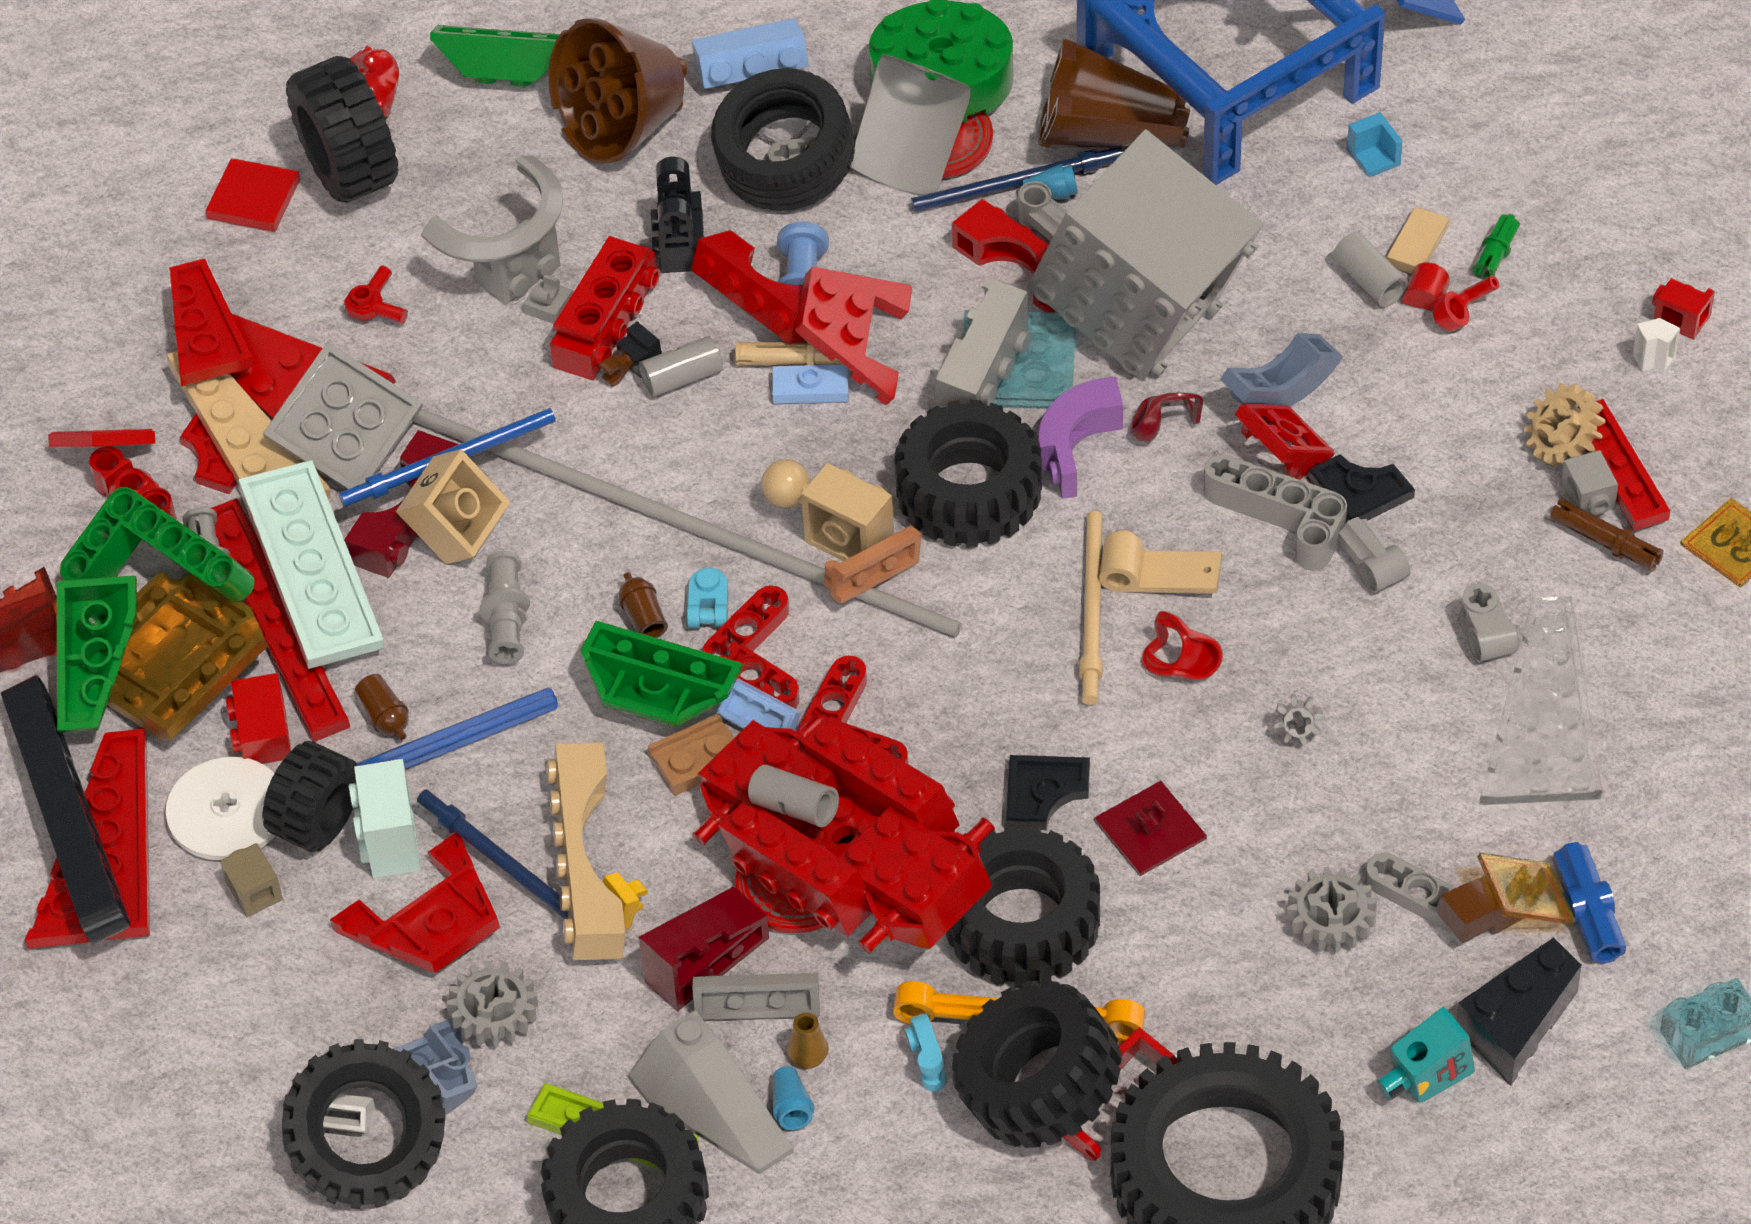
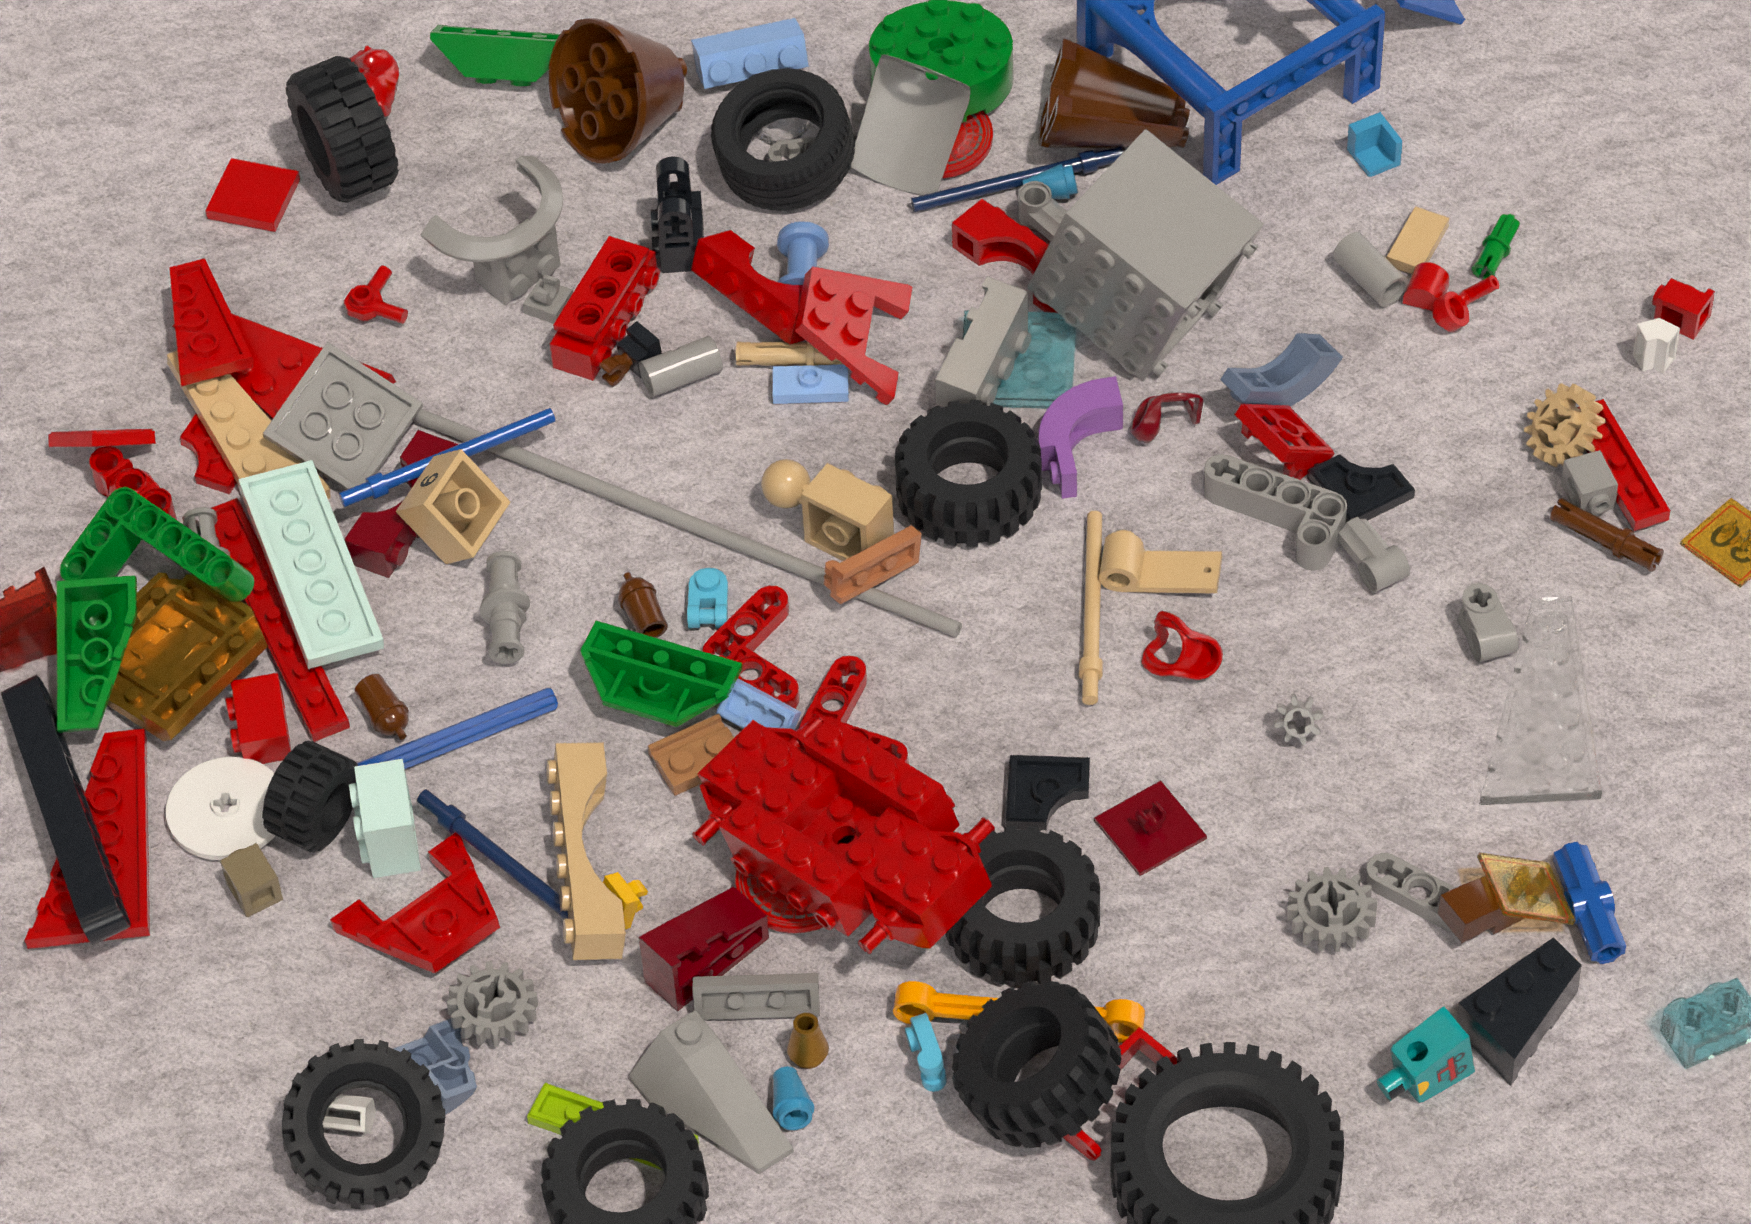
(793, 795): light grey pin -> none

